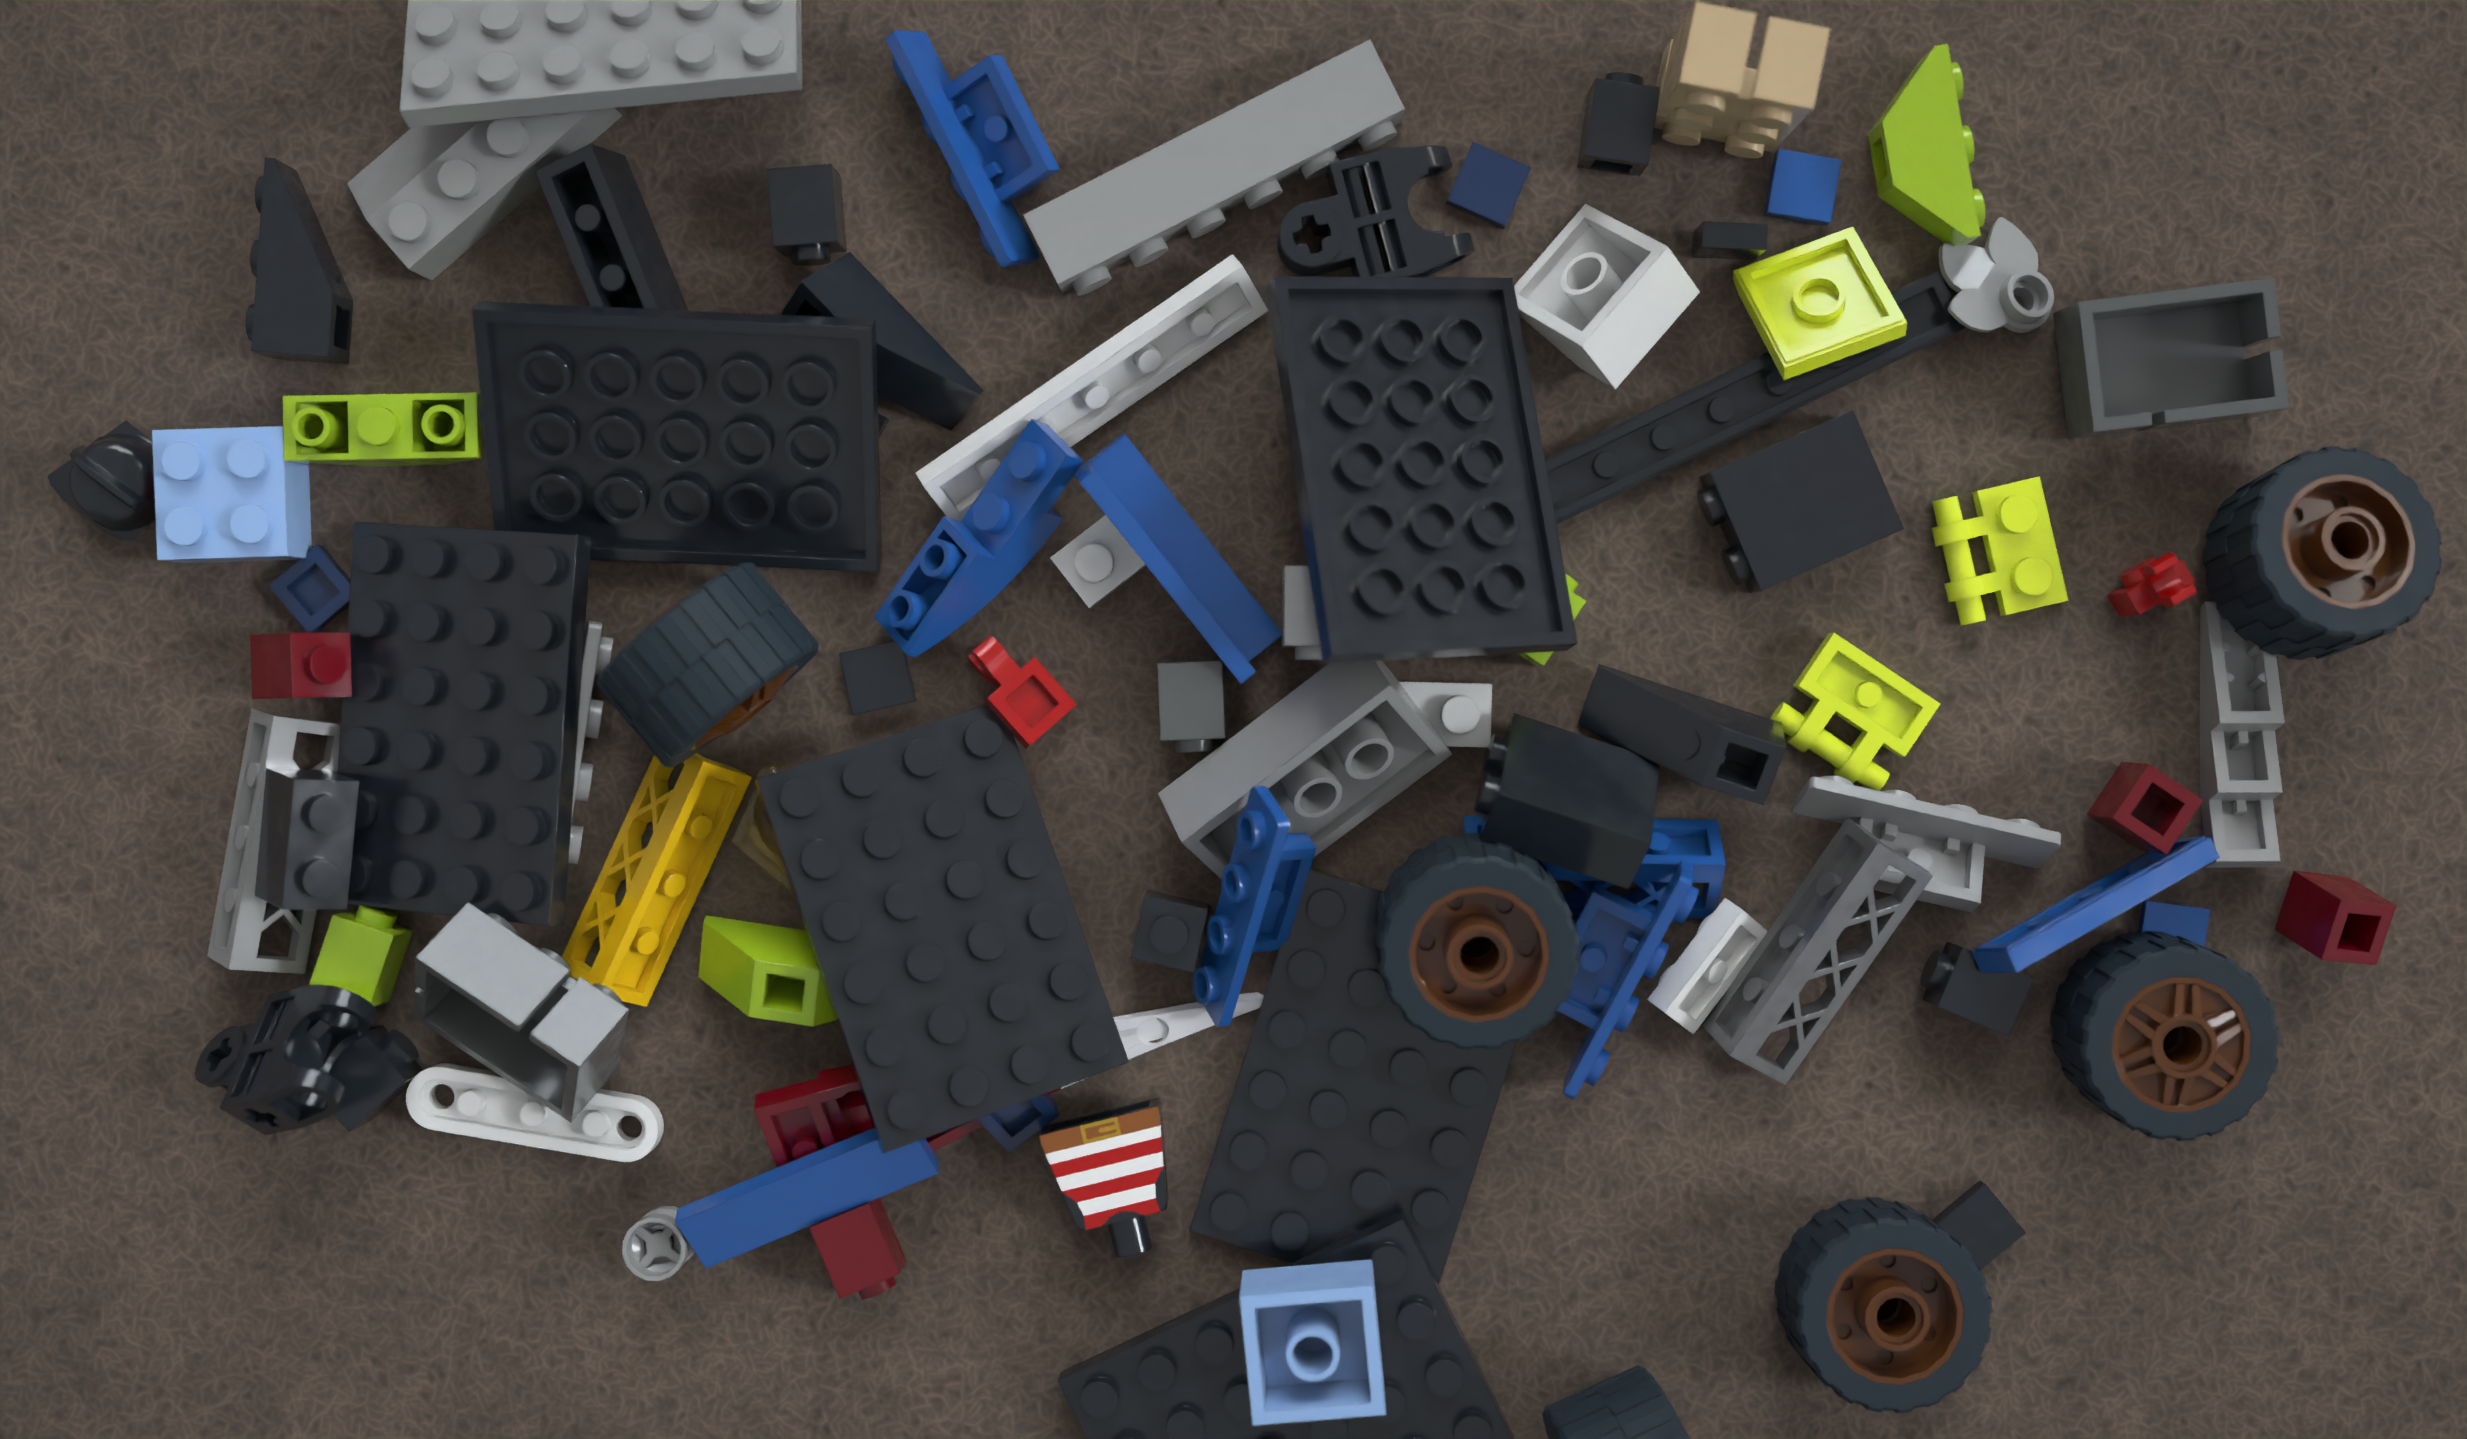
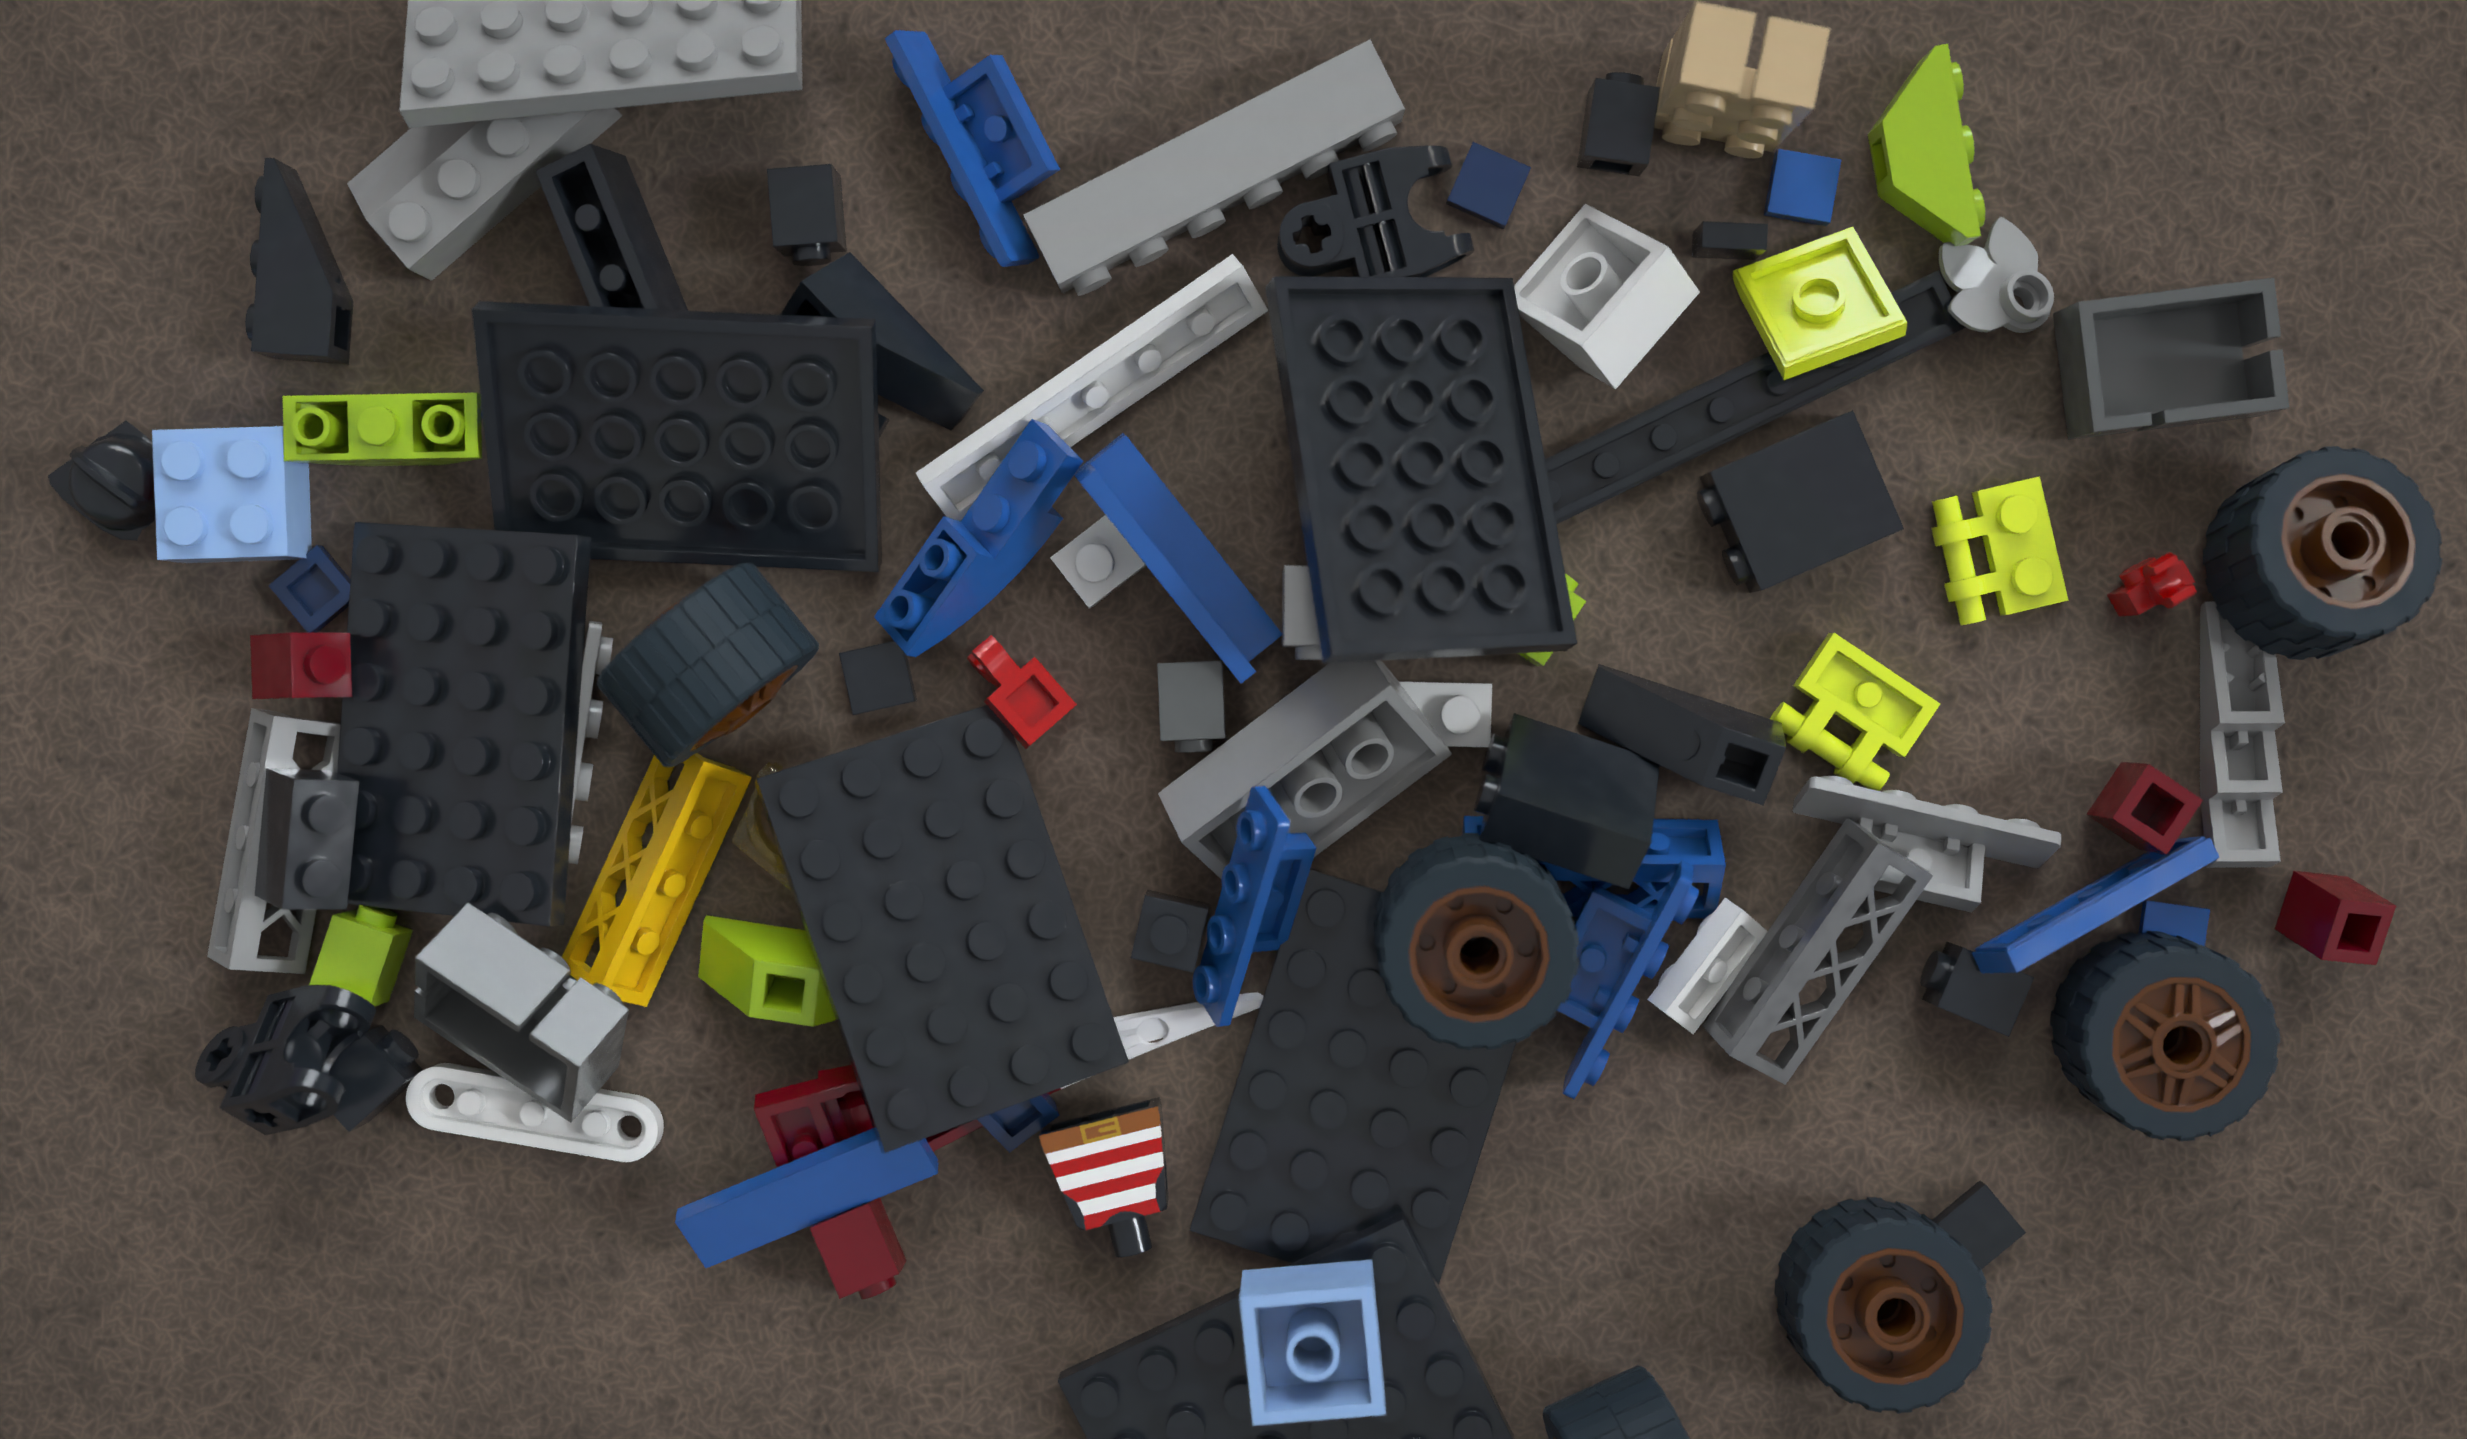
(651, 1252): light grey wheel -> none

